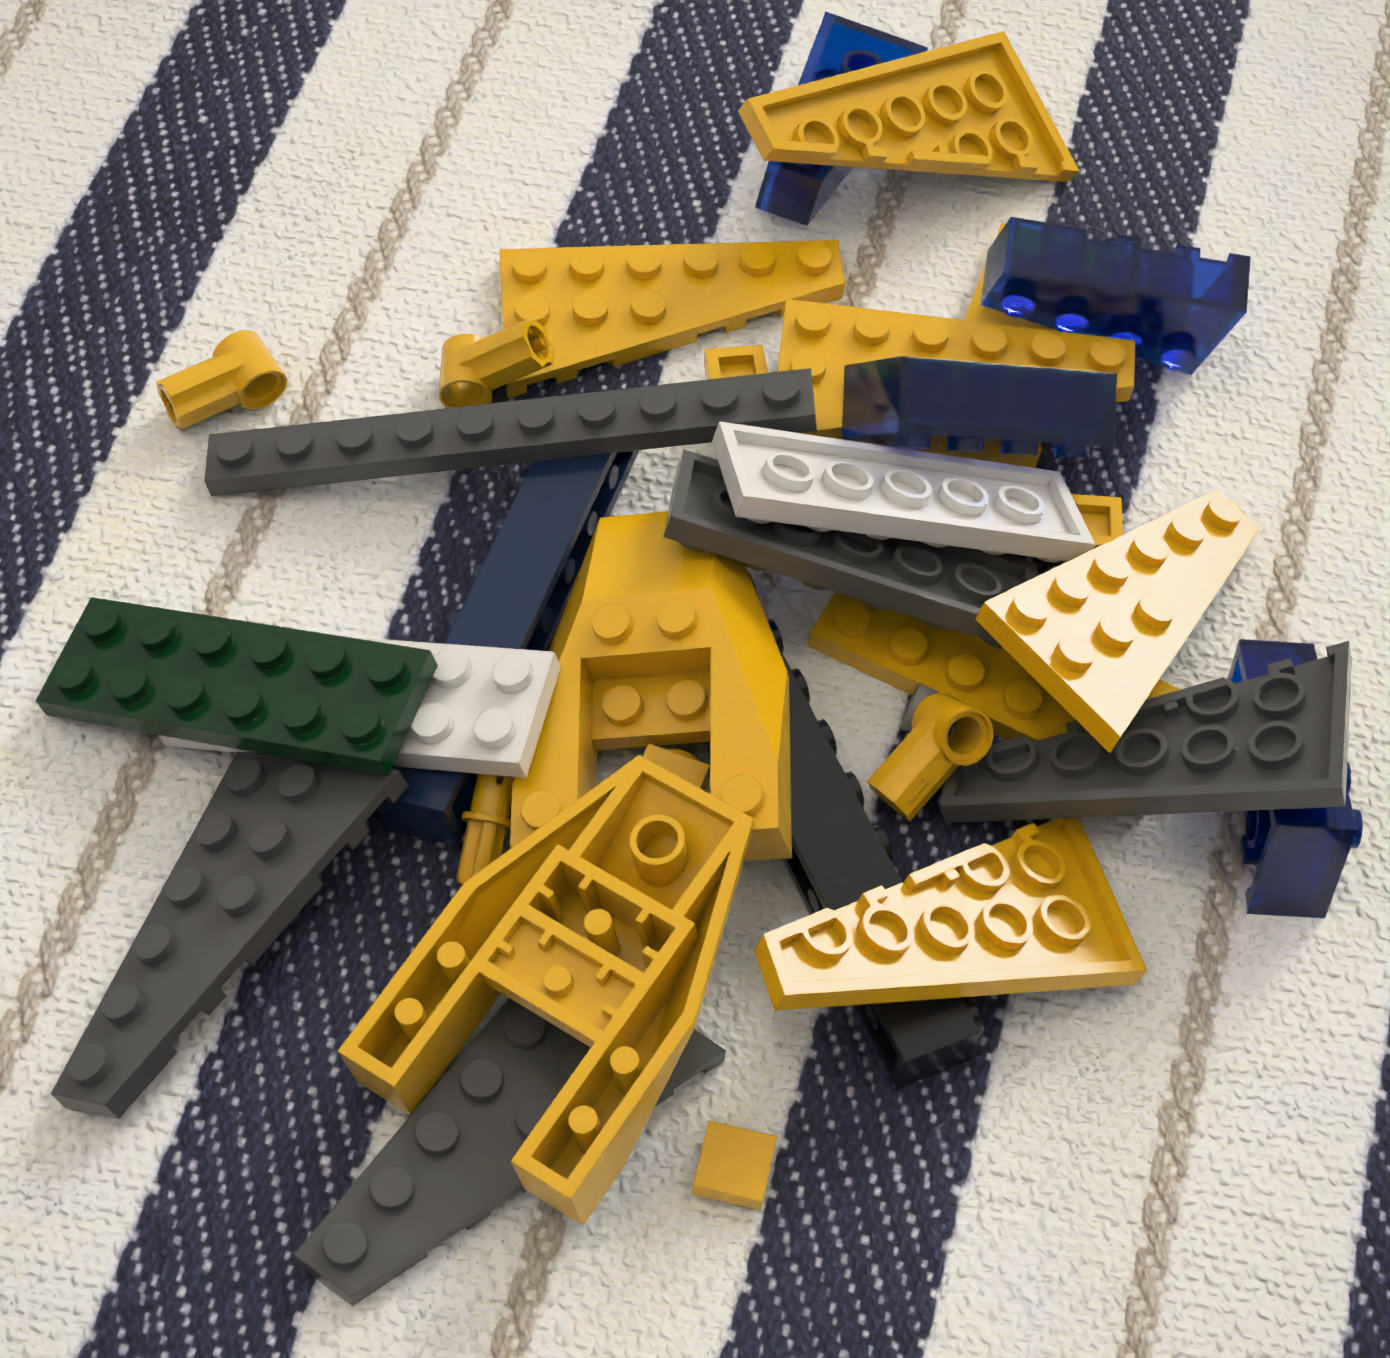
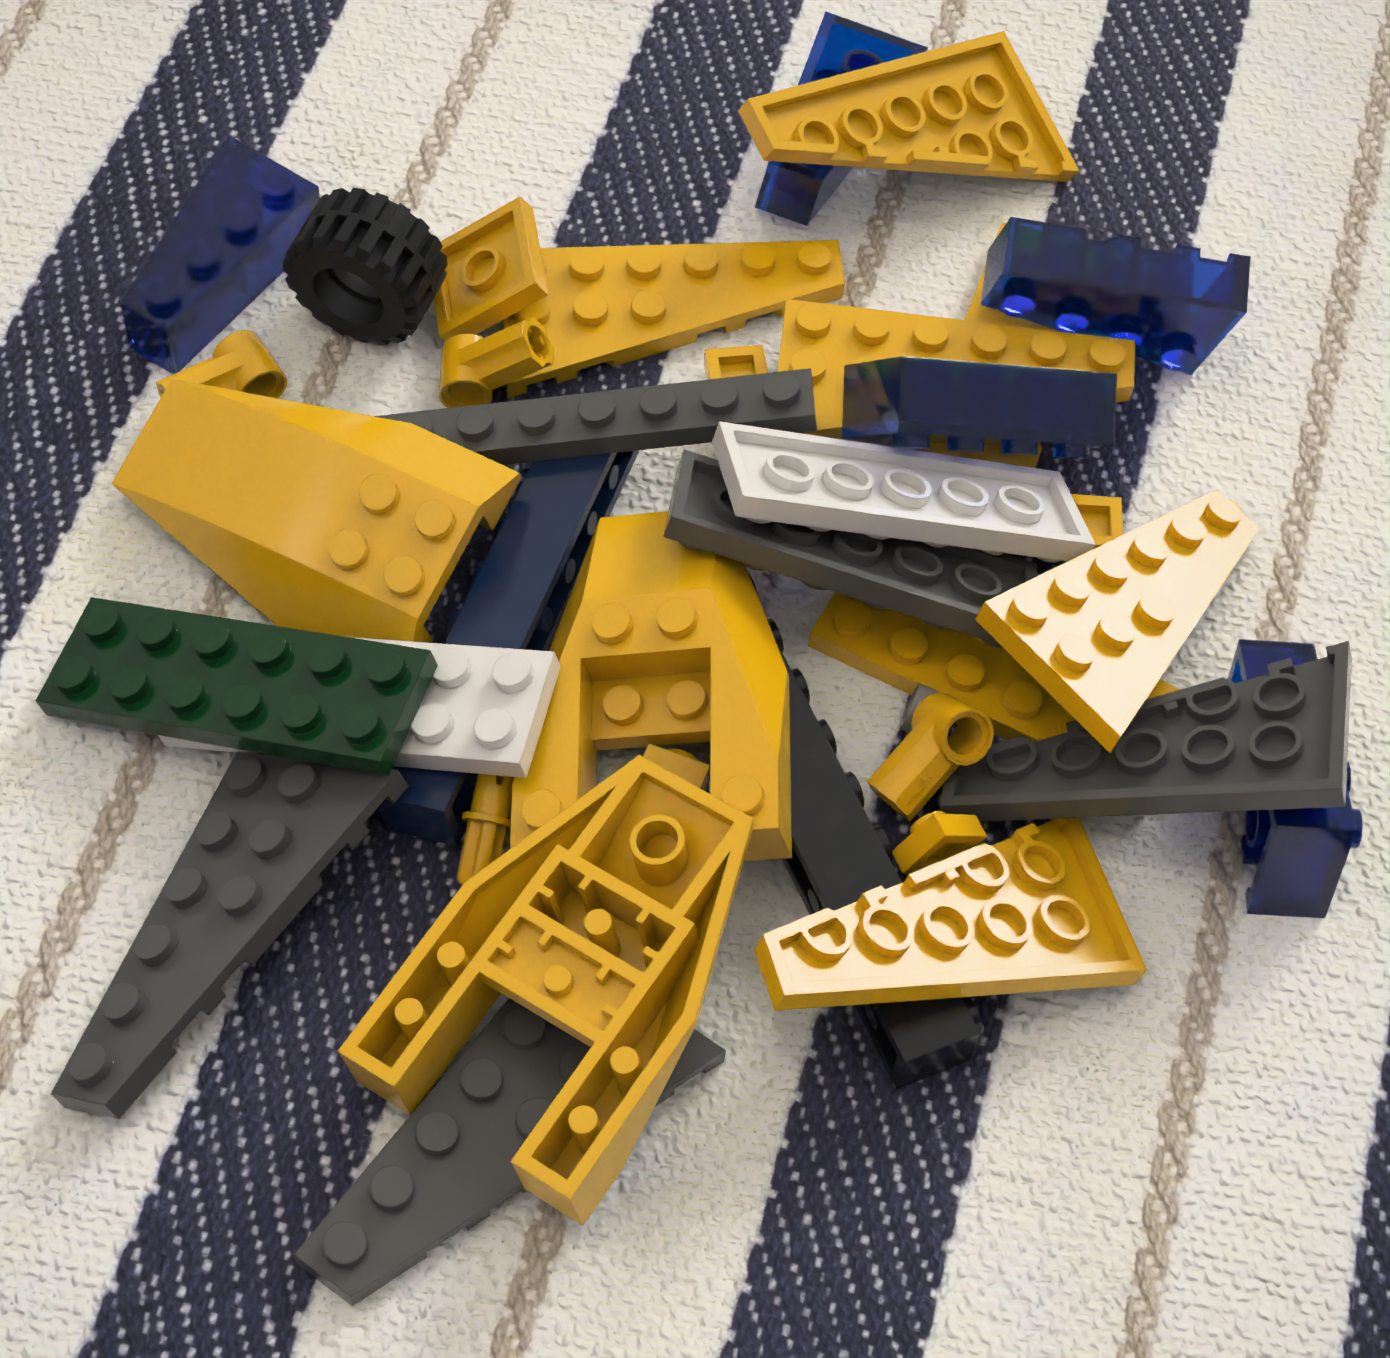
(216, 254): none -> clear blue wedge
(313, 507): none -> yellow wedge
(365, 266): none -> black tyre
(490, 271): none -> yellow plate
(734, 1165): yellow tile -> none
(937, 838): none -> yellow plate

